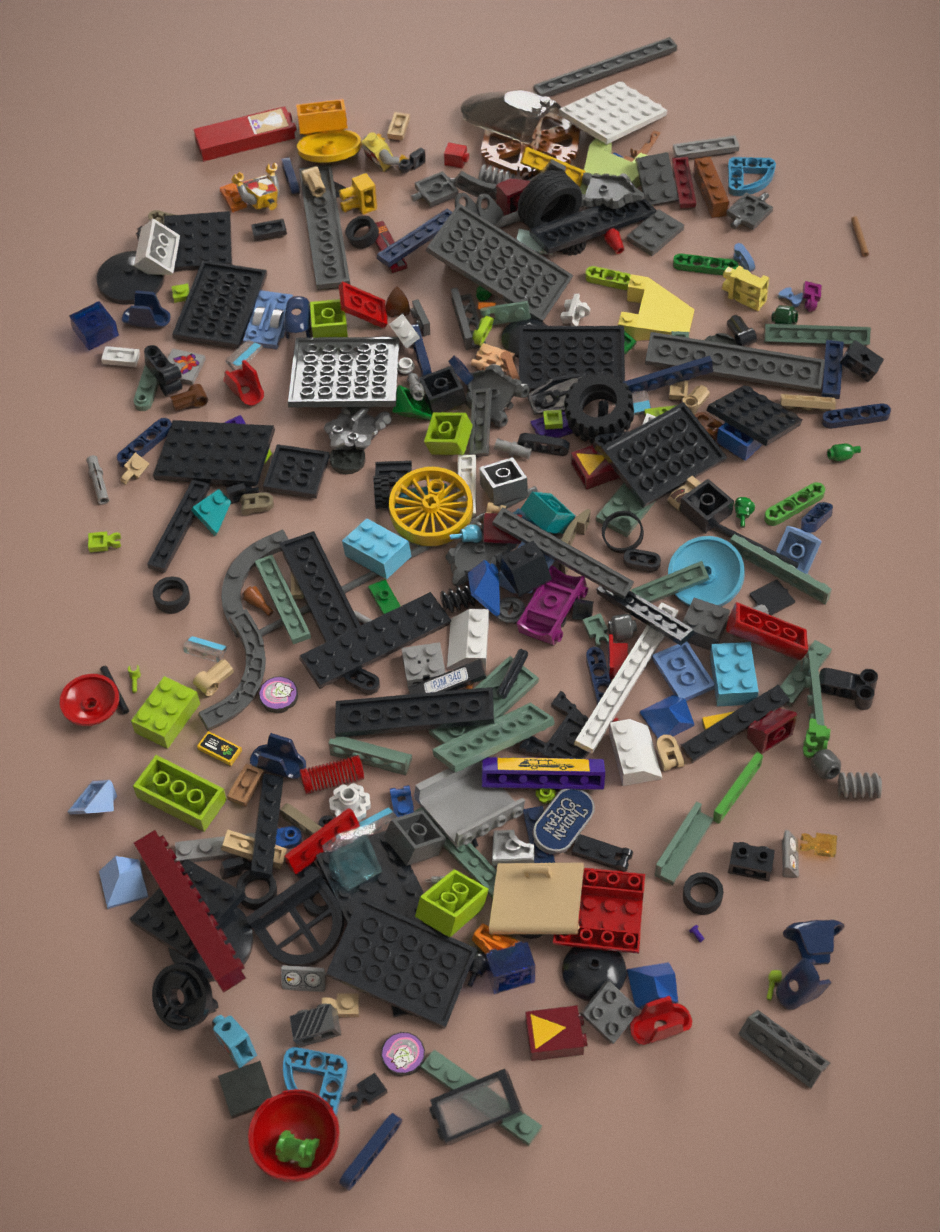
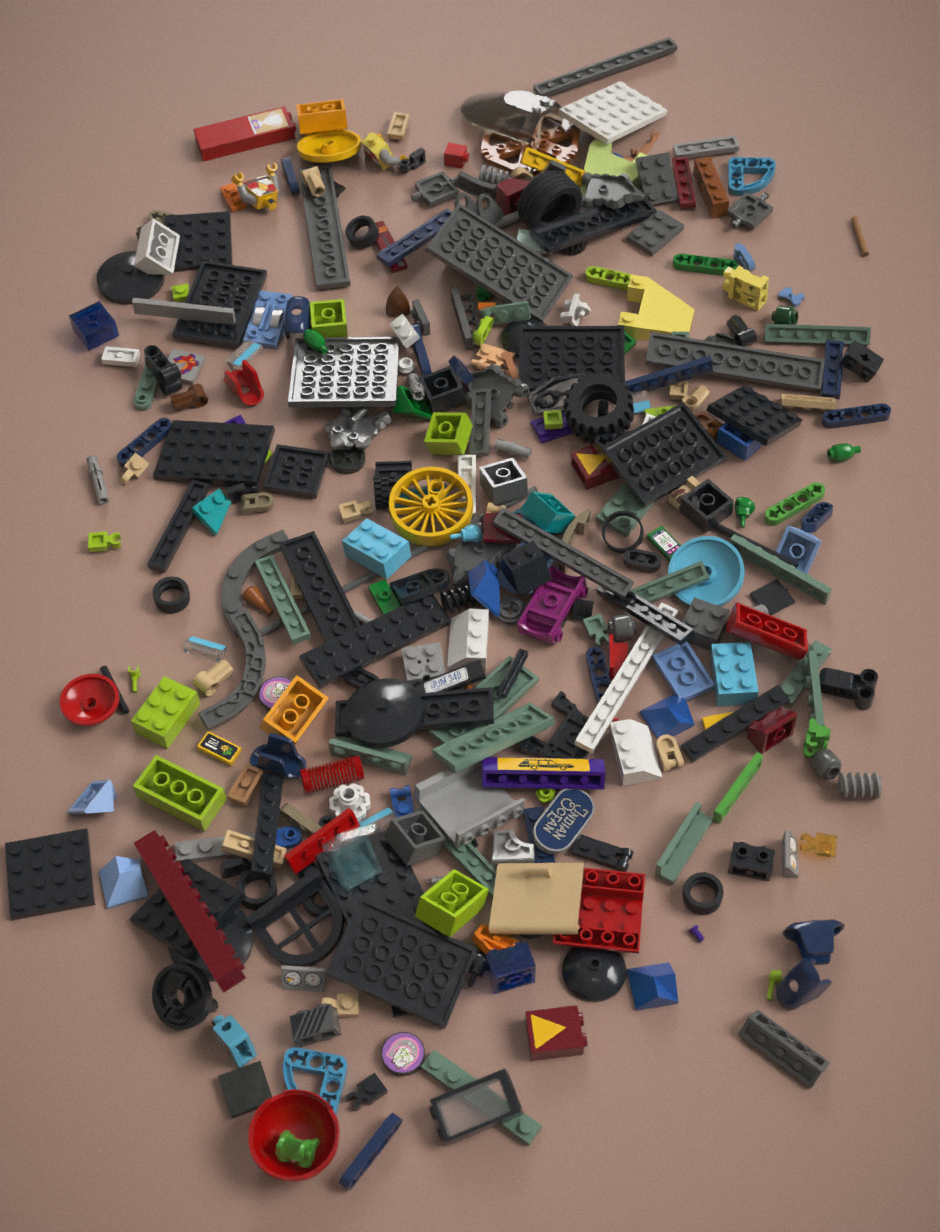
(49, 874): none -> black plate
(146, 311): dark blue piece -> none
(184, 311): none -> light grey tile
(269, 229): black plate -> none
(294, 710): none -> light orange brick
(315, 341): none -> green plant
(352, 511): none -> tan plate
(363, 195): yellow brick -> none
(363, 305): red plate -> none
(384, 713): none -> black dish
(420, 585): none -> black tile
(521, 173): none -> tan plate
(555, 445): black beam -> none
(609, 1012): dark grey plate -> none
(614, 240): red cone -> none
(663, 542): none -> tile
(673, 1014): red piece -> none
(812, 294): magenta plate -> none

